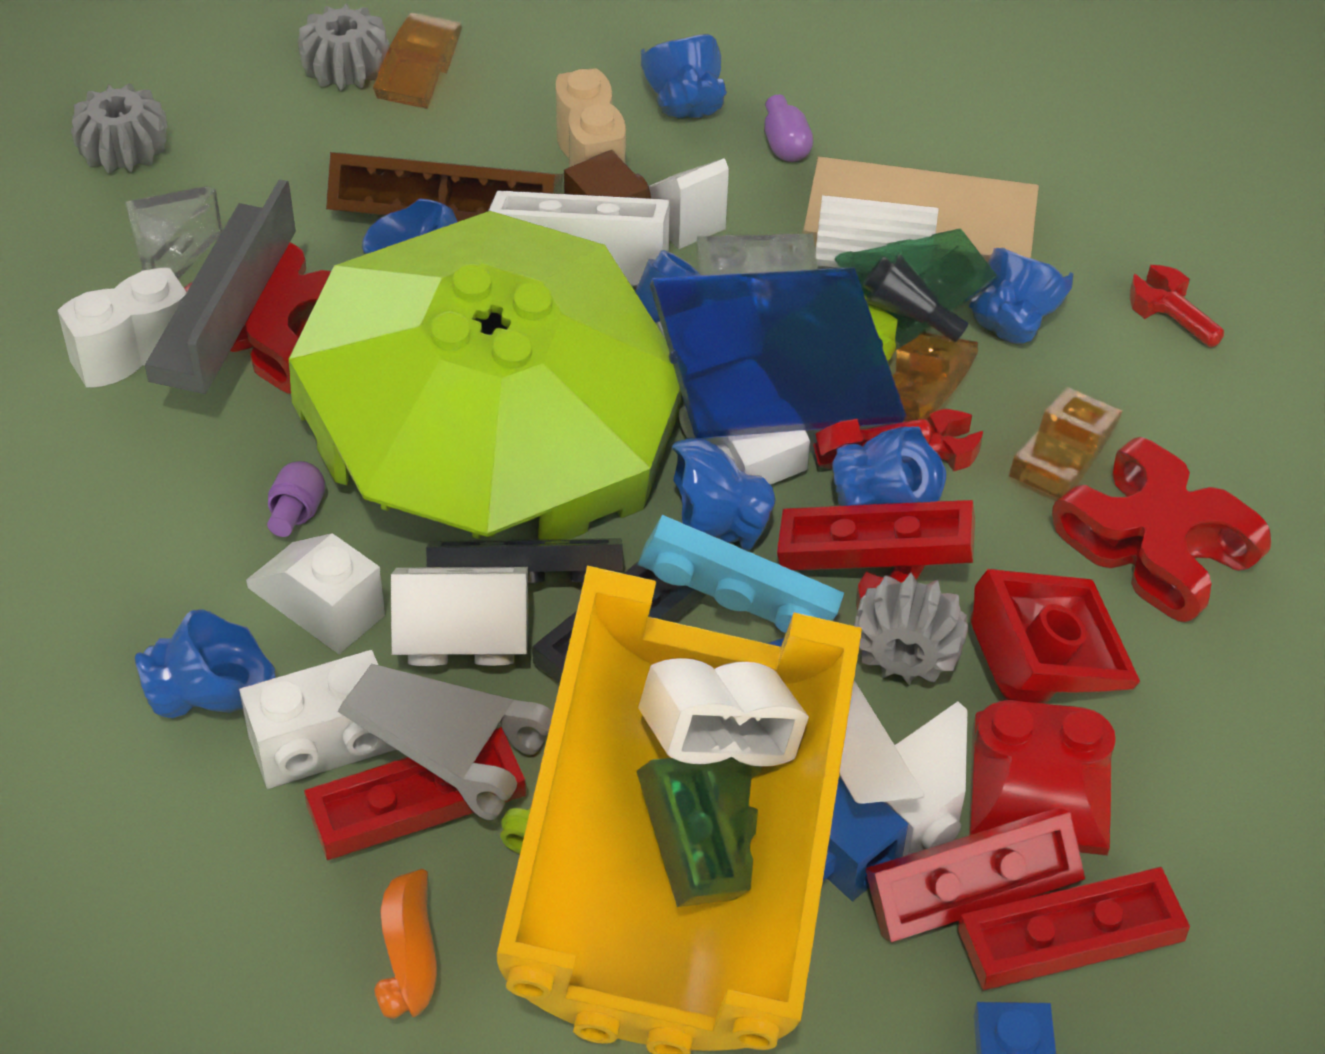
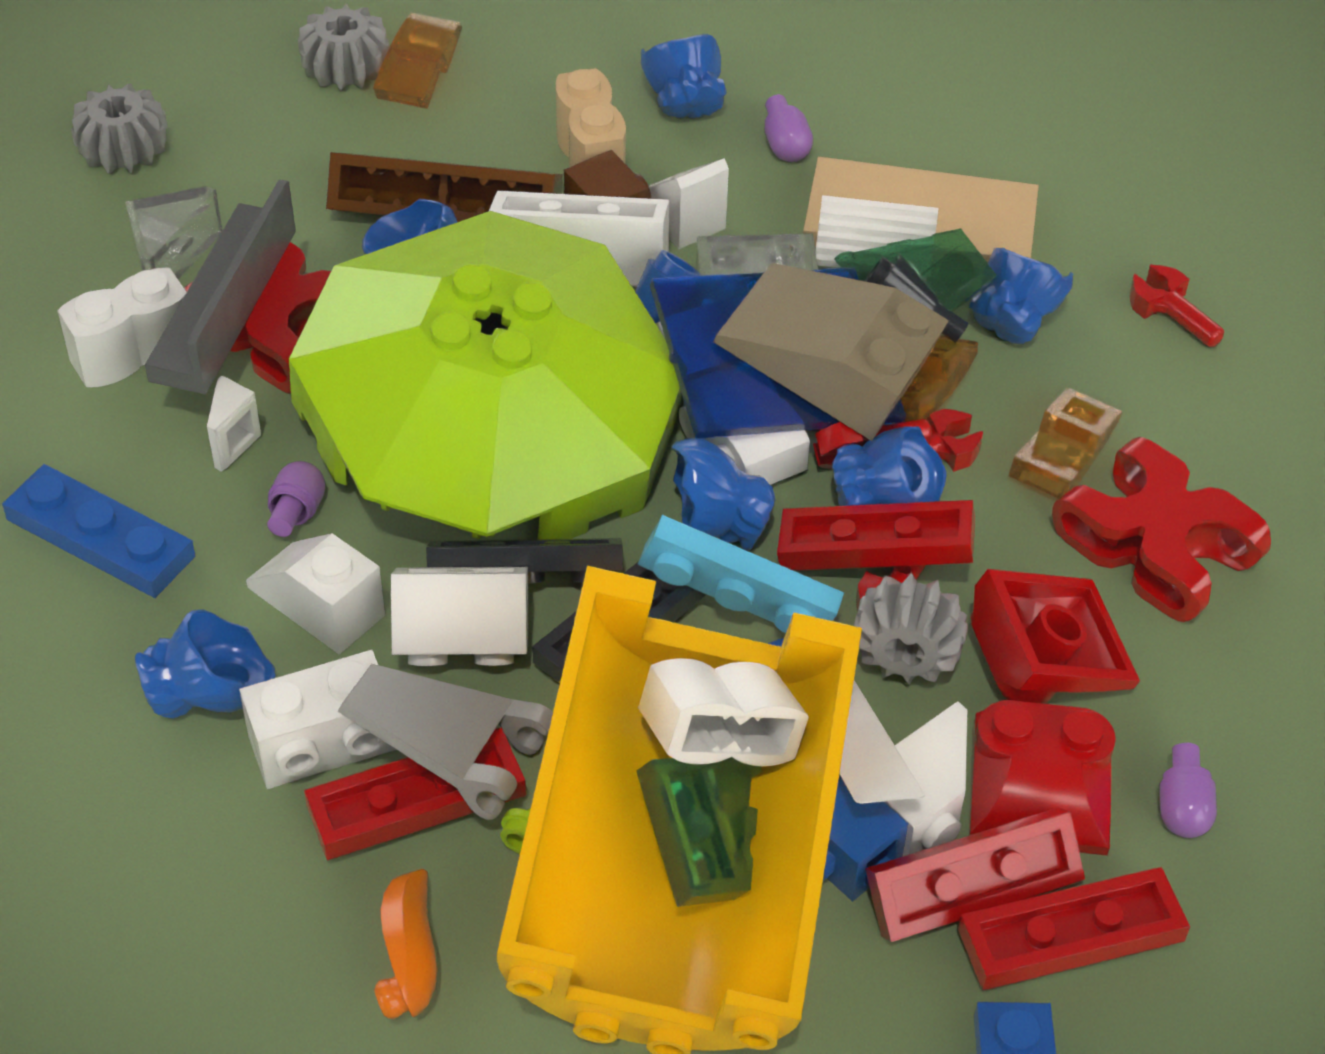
(99, 530): none -> blue plate
(232, 422): none -> white slope
(834, 341): none -> dark tan slope
(1187, 794): none -> medium lavender cylinder

